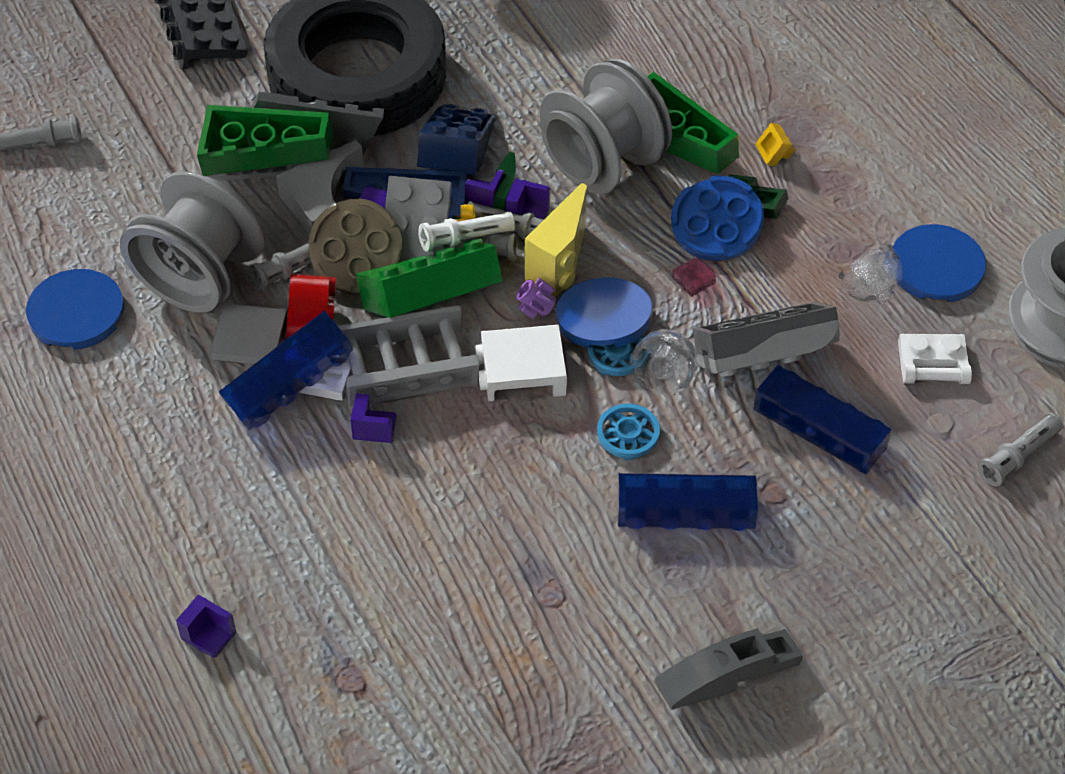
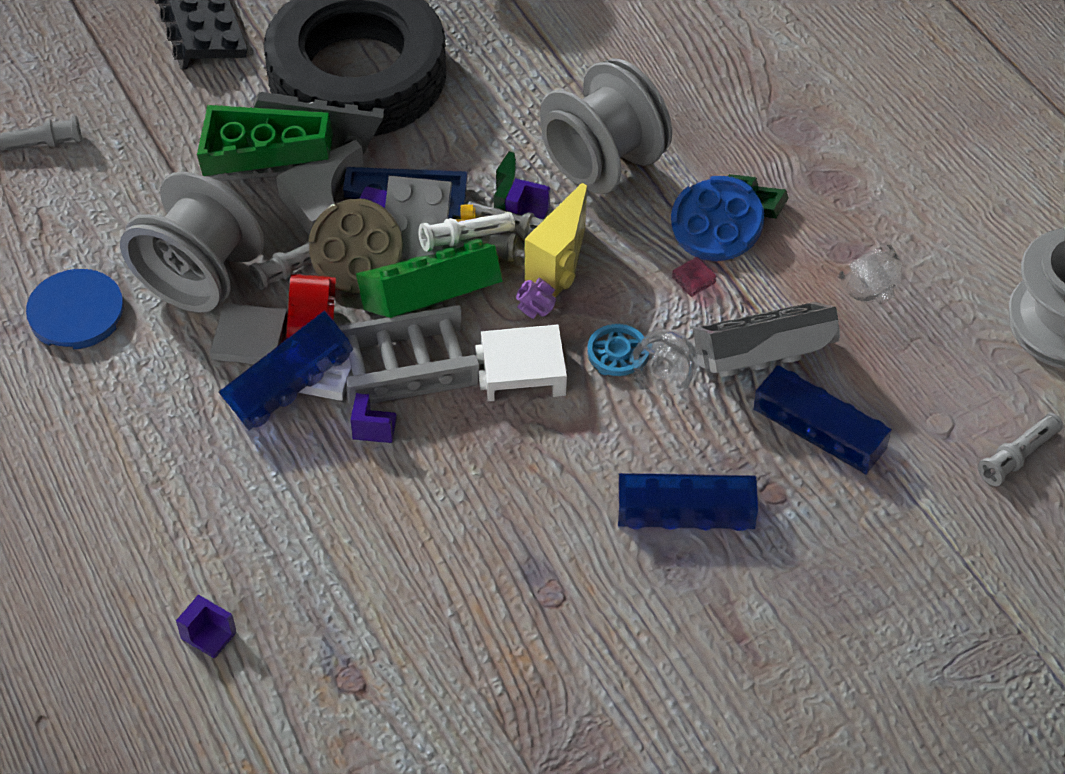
(455, 139): dark blue slope -> none
(482, 191): dark purple panel -> none
(604, 312): blue tile -> none
(628, 431): dark azure wheel -> none
(696, 132): green wedge -> none
(724, 664): dark grey slope -> none
(774, 145): yellow tile -> none
(934, 351): white plate -> none
(940, 262): blue tile -> none

